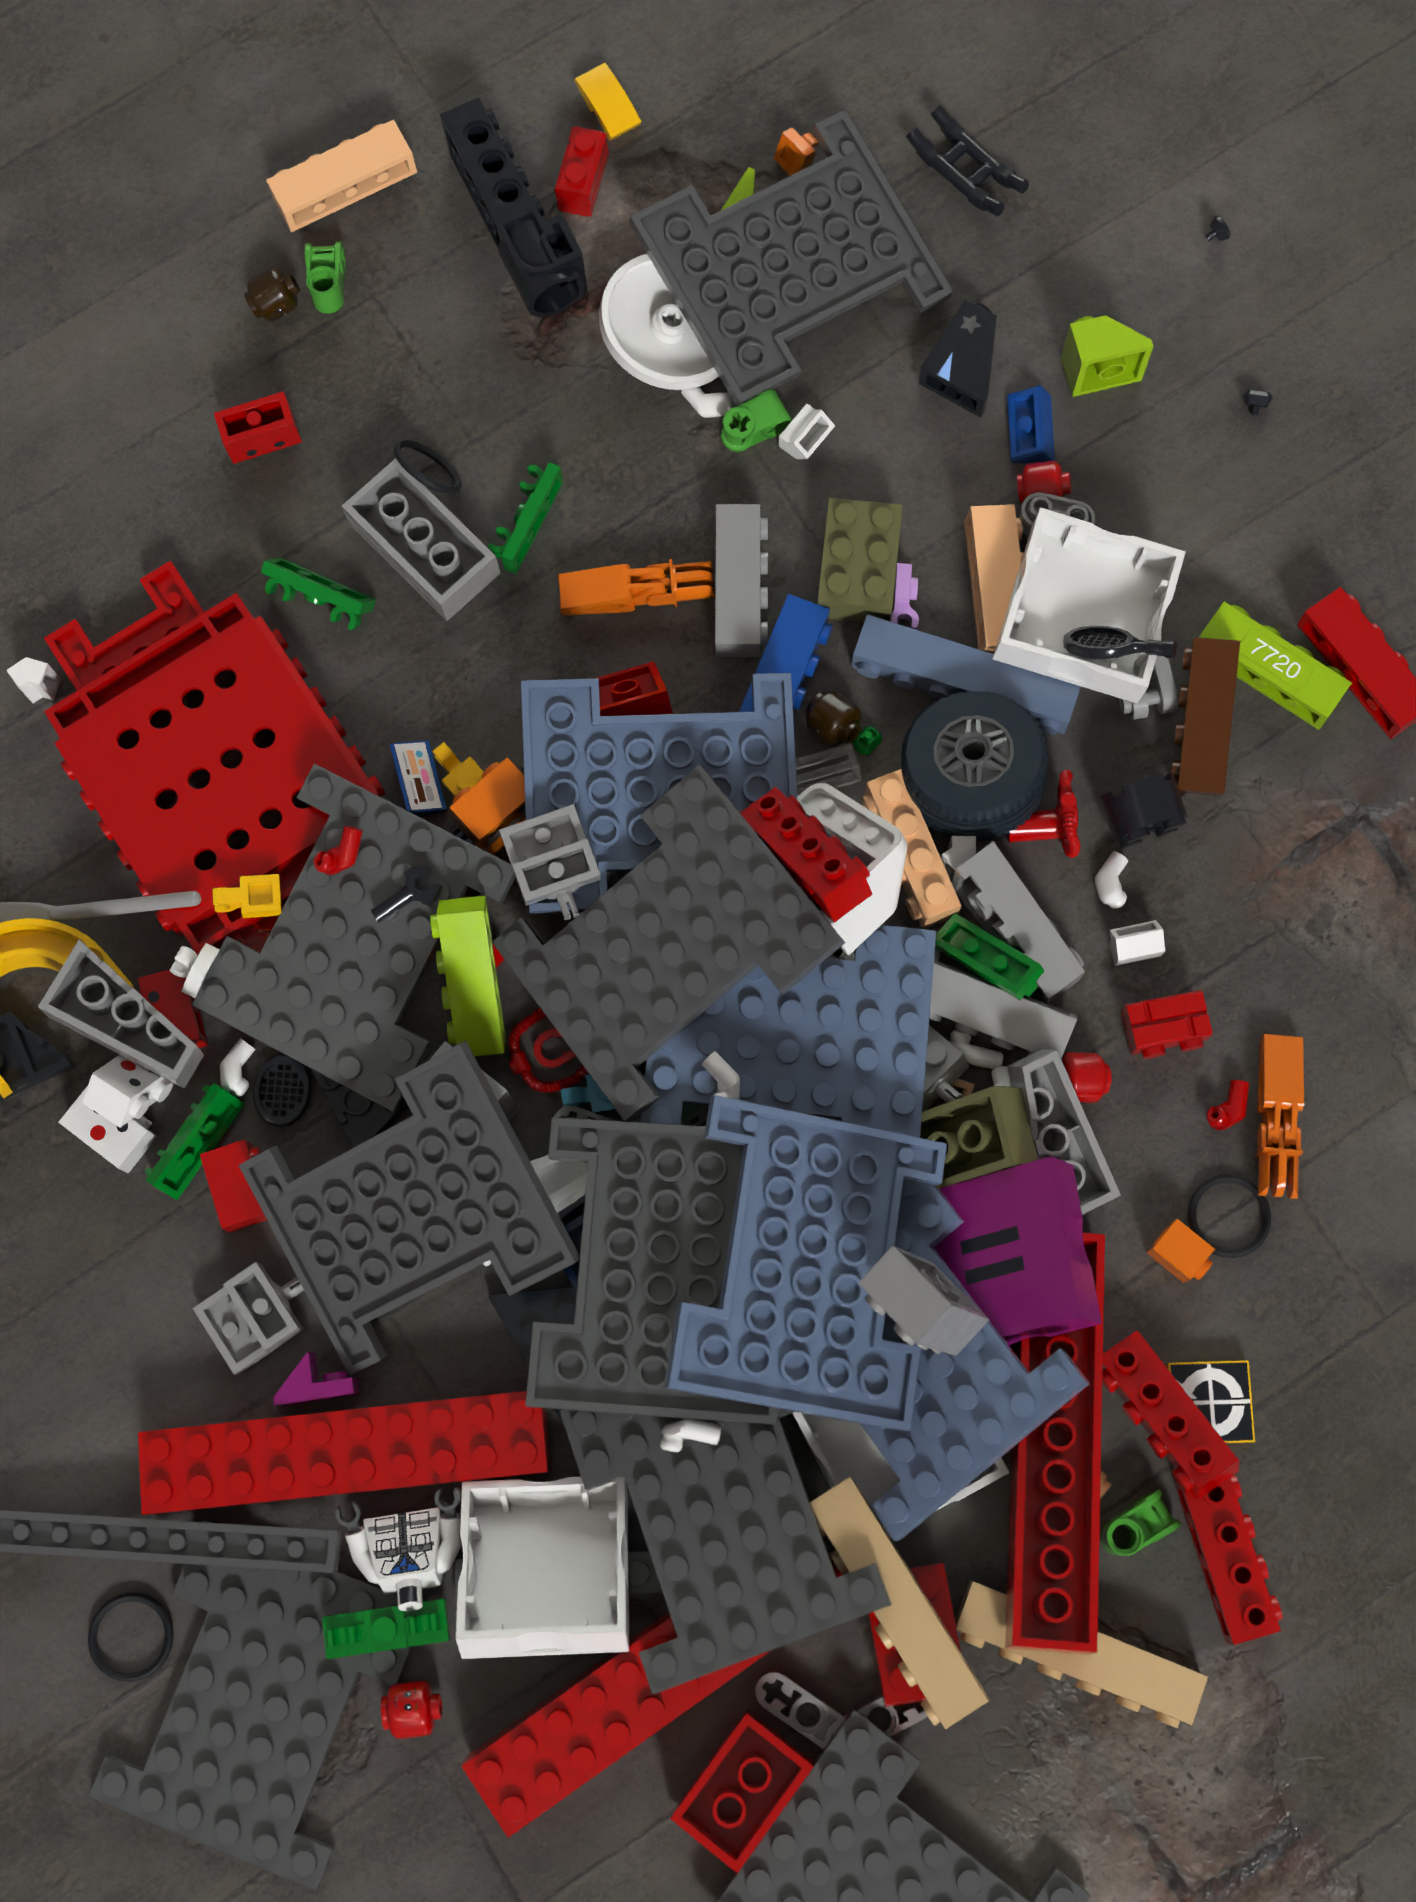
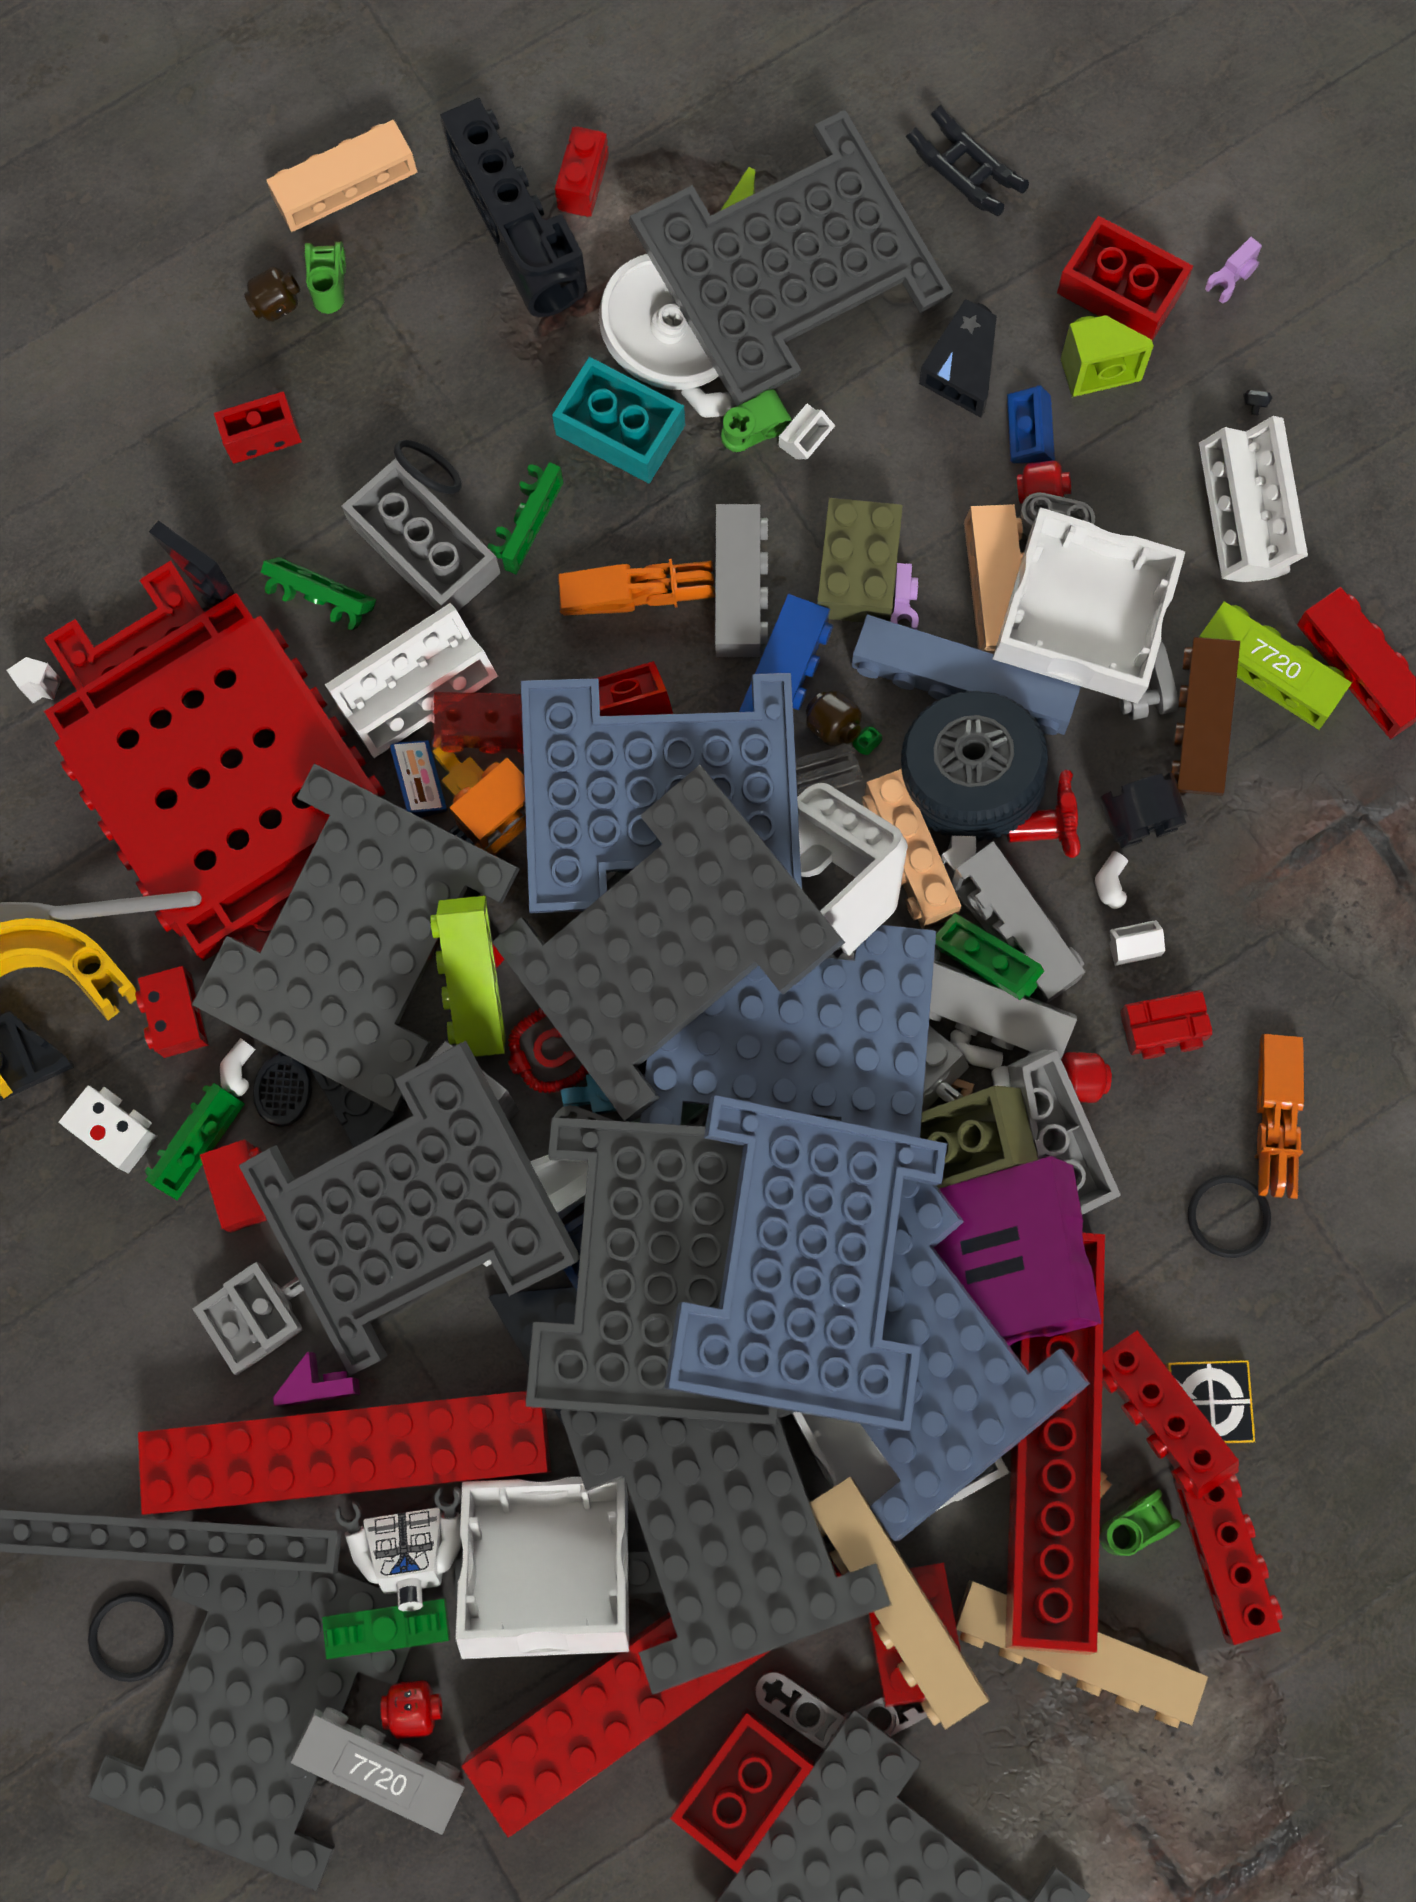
(113, 1014): light grey wedge -> none
(124, 1090): white brick -> none
(193, 967): white tile -> none
(200, 568): none -> black wing
(256, 896): yellow plate -> none
(341, 856): red arm -> none
(379, 1770): none -> light grey brick
(395, 686): none -> white brick
(408, 894): black bar -> none
(477, 721): none -> clear red brick
(551, 858): light grey plate -> none
(608, 101): yellow slope -> none
(619, 420): none -> teal brick
(689, 1429): white arm -> none
(727, 1079): white arm -> none
(795, 151): orange tile -> none
(808, 854): red brick -> none
(922, 1302): light grey brick -> none
(1113, 642): black piece -> none
(1124, 278): none -> red brick
(1182, 1252): orange brick -> none
(1219, 229): black rock -> none
(1233, 1109): red arm -> none
(1238, 266): none -> lavender plate
(1253, 501): none -> white brick

